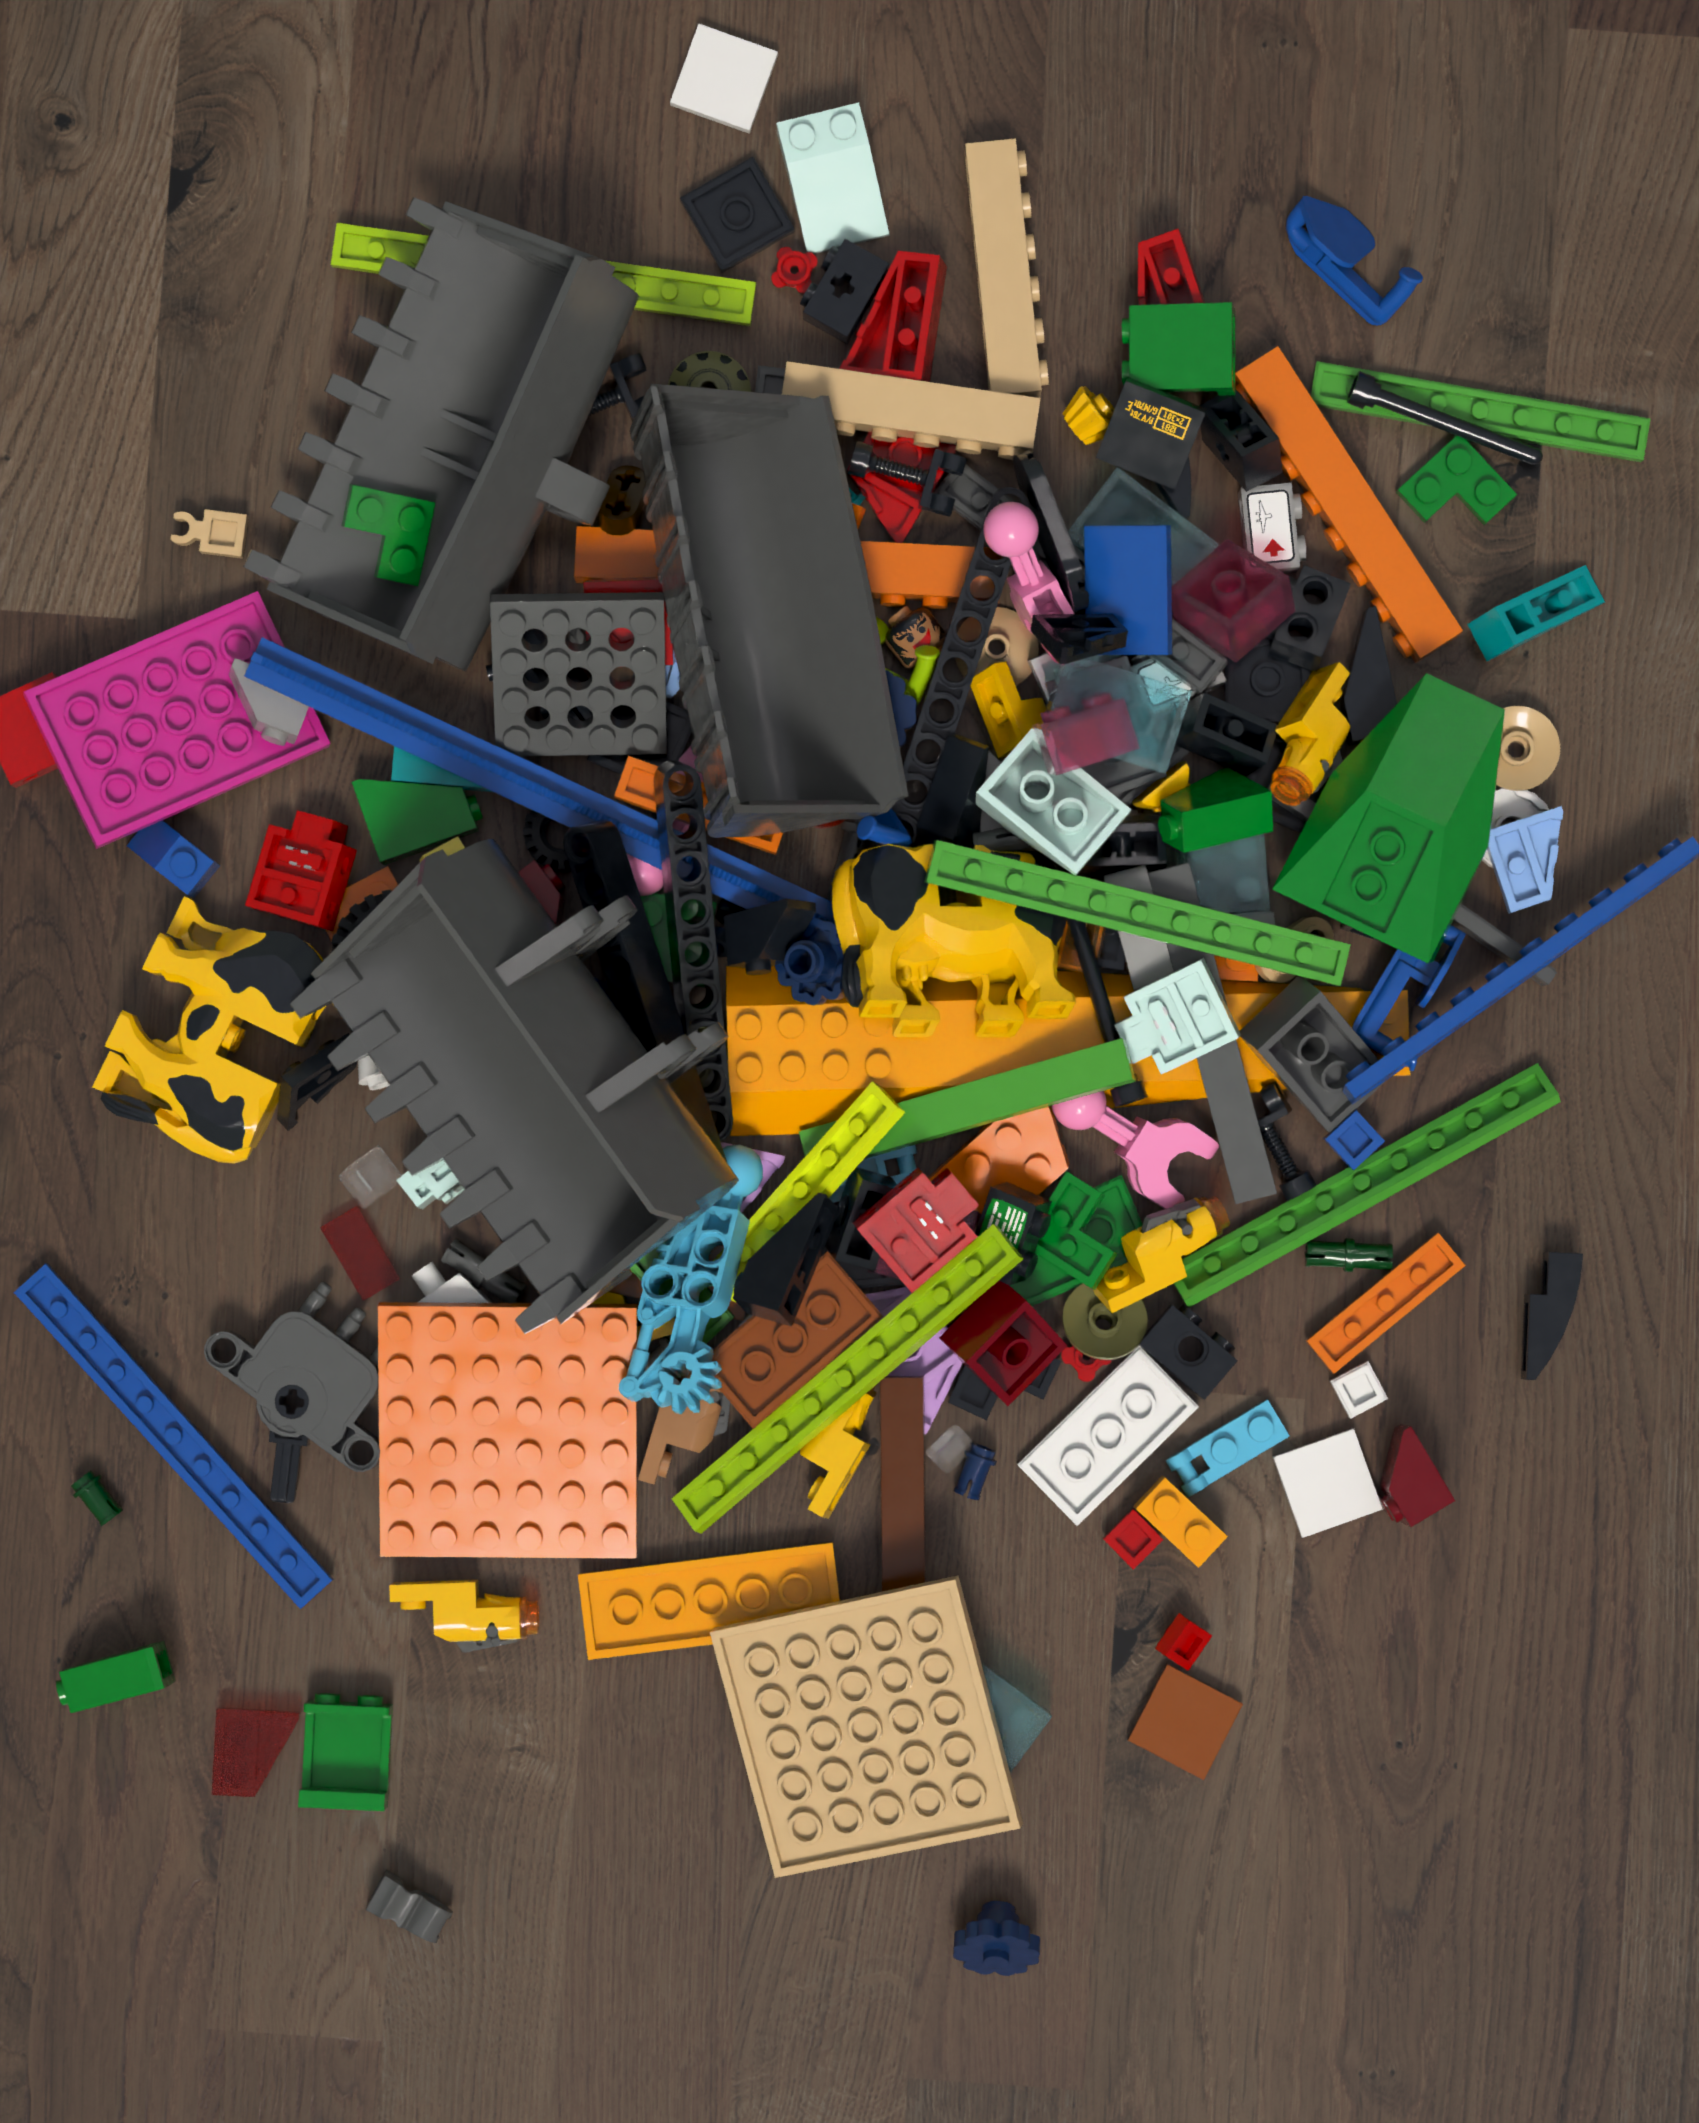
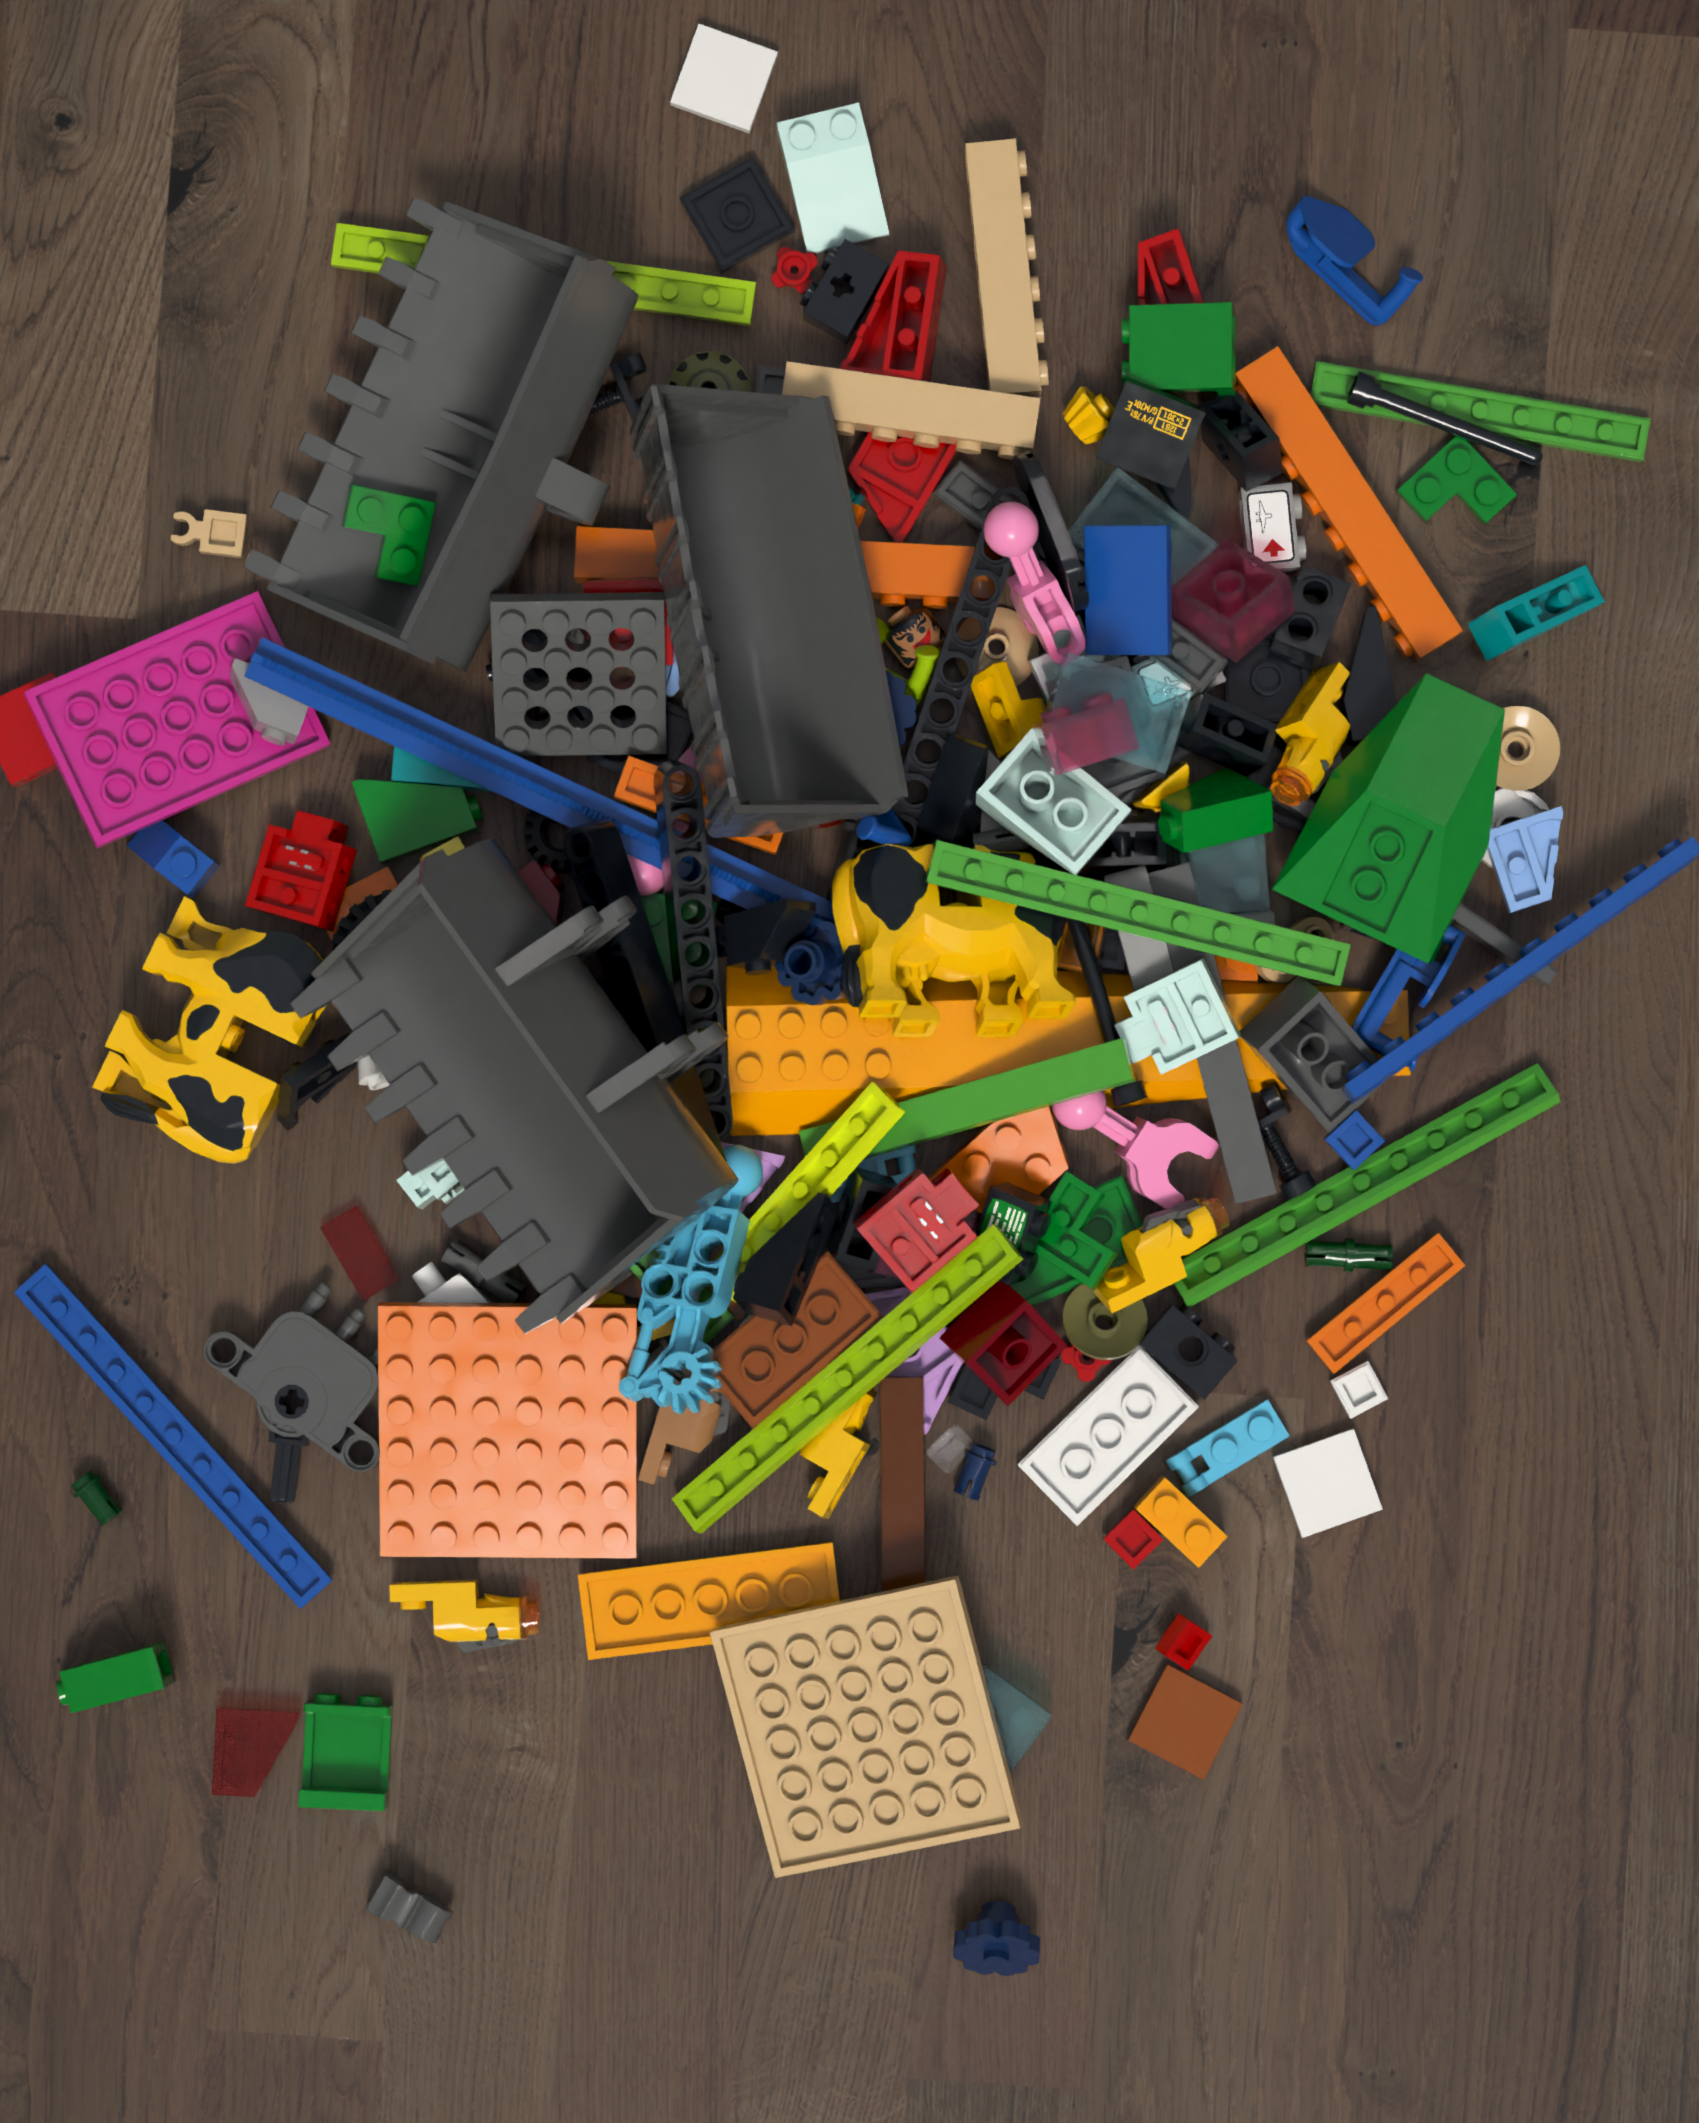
(370, 1177): clear slope -> none
(616, 499): dark brown beam -> none
(866, 461): black bar -> none
(1078, 635): black wing -> none
(1411, 1480): dark red slope -> none
(1549, 1313): black slope -> none

